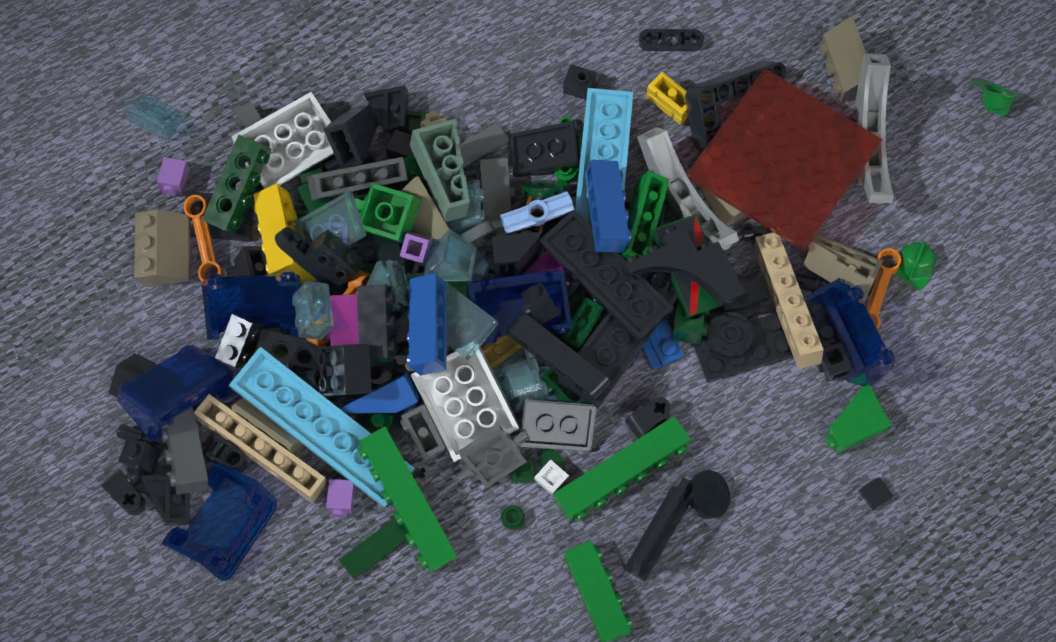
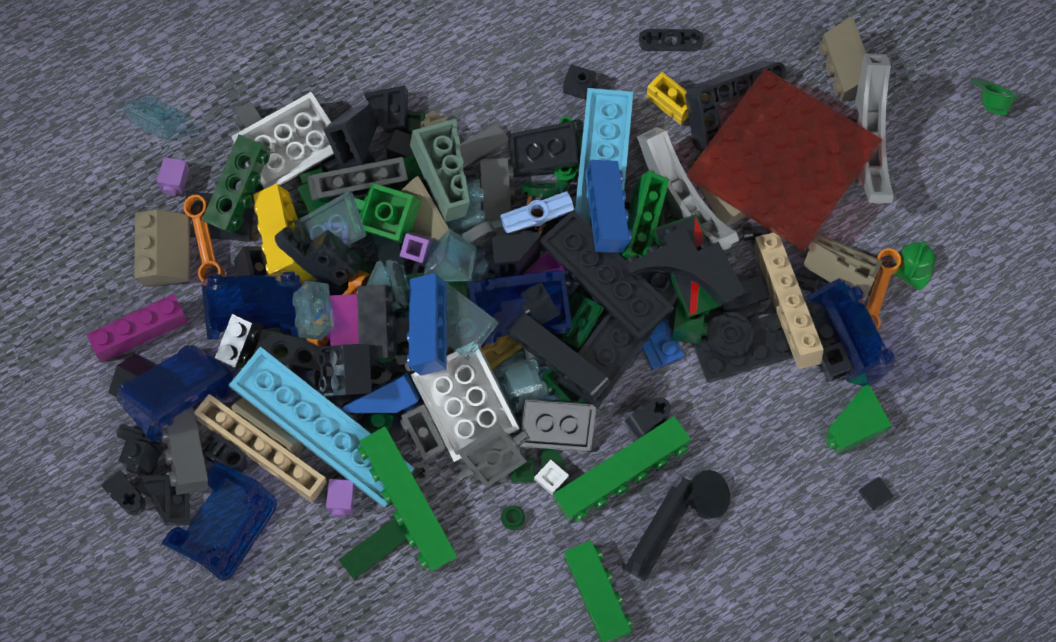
(137, 328): none -> magenta brick

